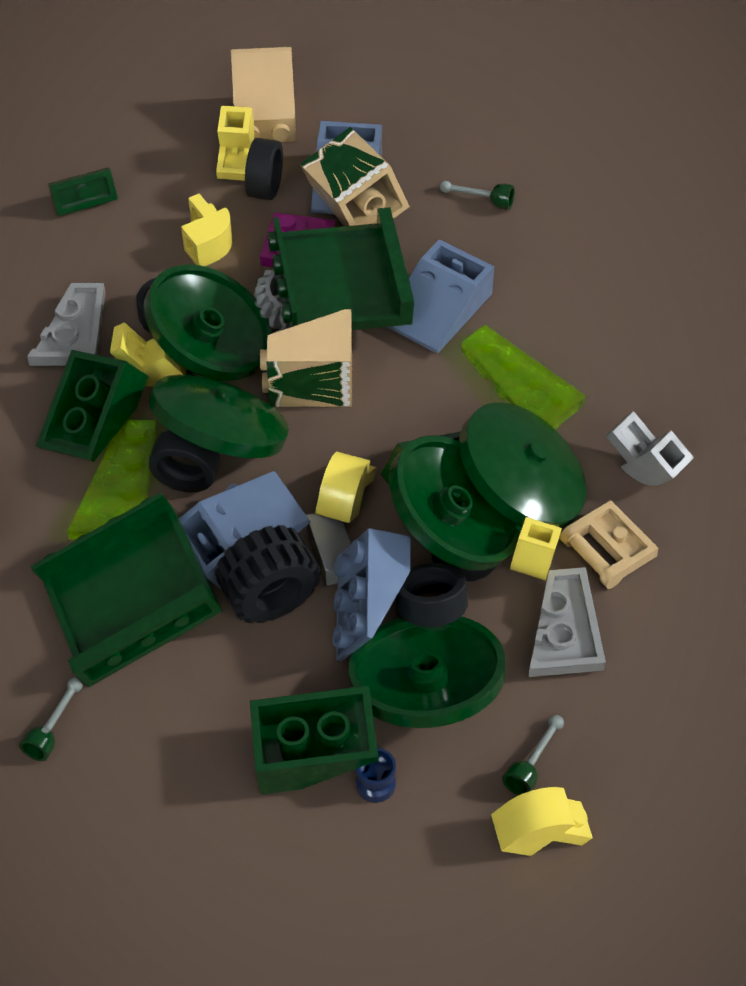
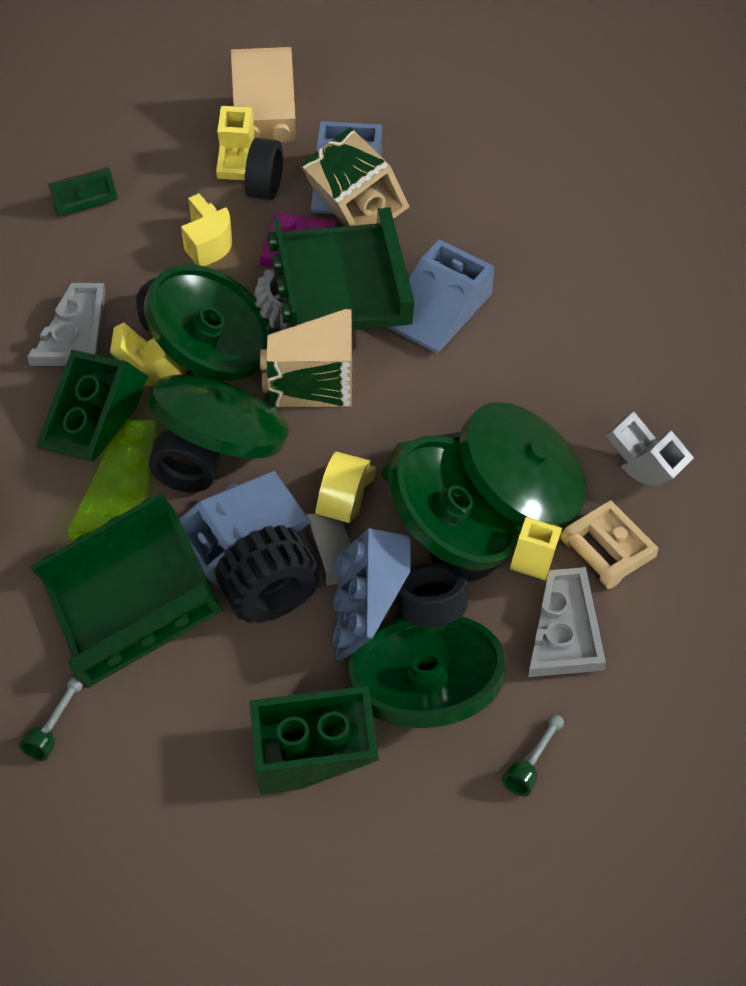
(384, 775): dark blue wheel -> none
(501, 195): hinge -> none
(521, 377): clear neon green wing -> none
(539, 818): light yellow brick -> none

